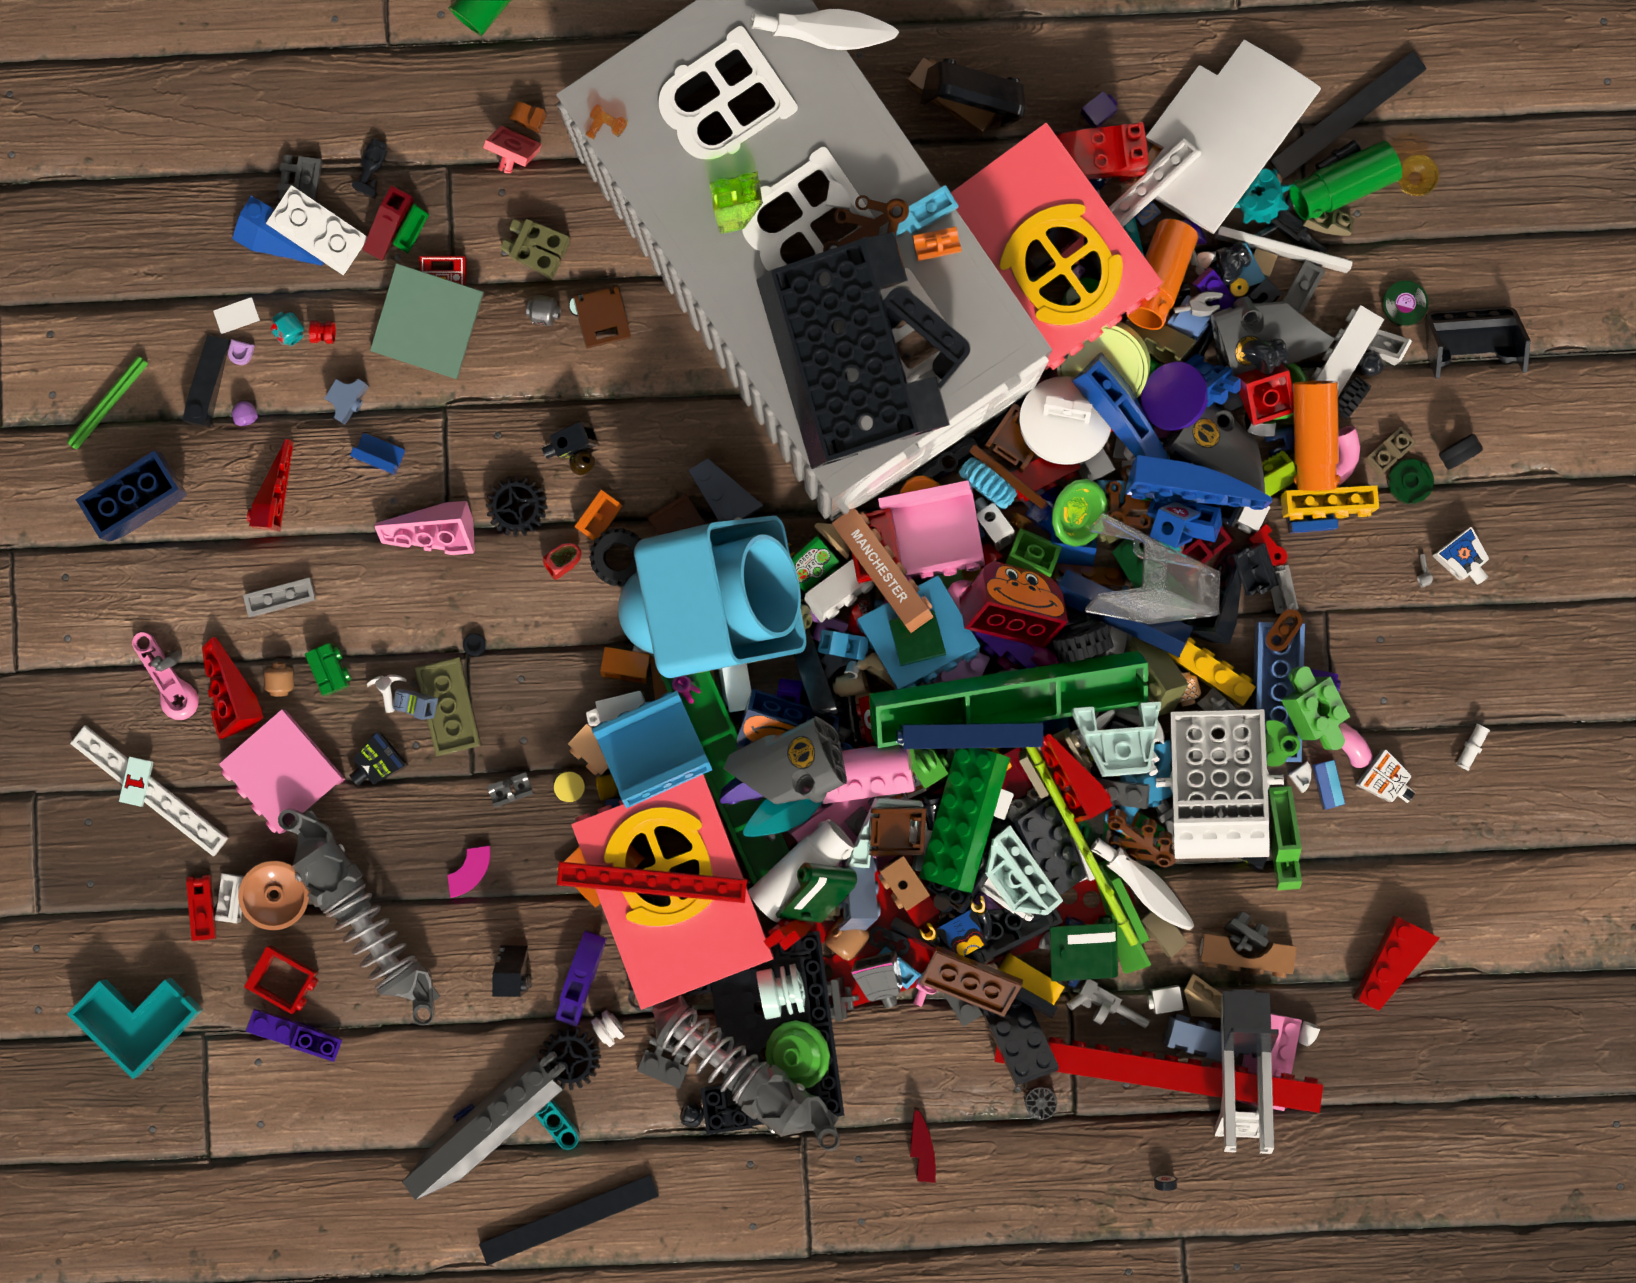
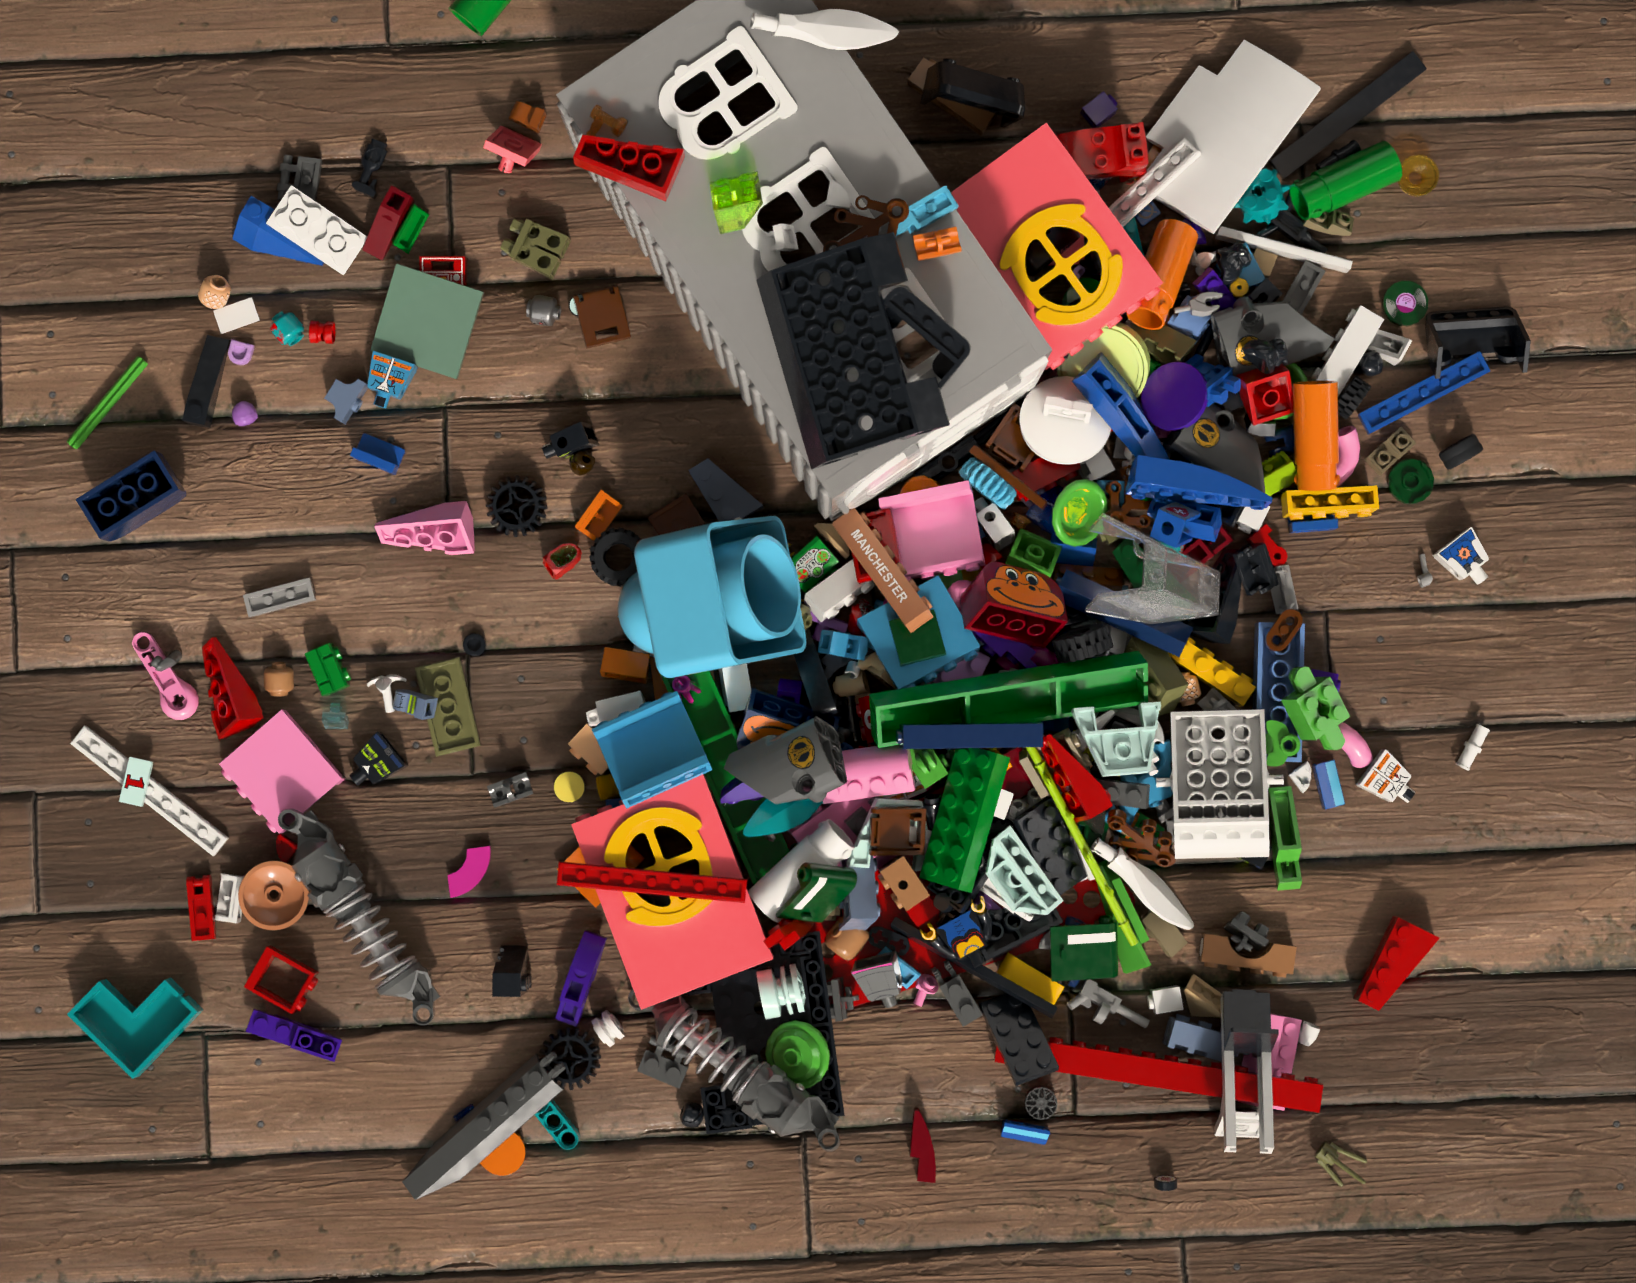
(214, 292): none -> light nougat head
(270, 500): red wedge -> none
(285, 848): none -> red tile
(335, 718): none -> clear light blue tile
(389, 377): none -> dark azure torso
(506, 1157): none -> orange tile
(568, 1219): black tile -> none
(631, 164): none -> red wedge
(784, 237): none -> white tile
(970, 981): reddish brown tile -> none
(1025, 1132): none -> blue slope
(1327, 1155): none -> olive plant
(1423, 393): none -> blue plate

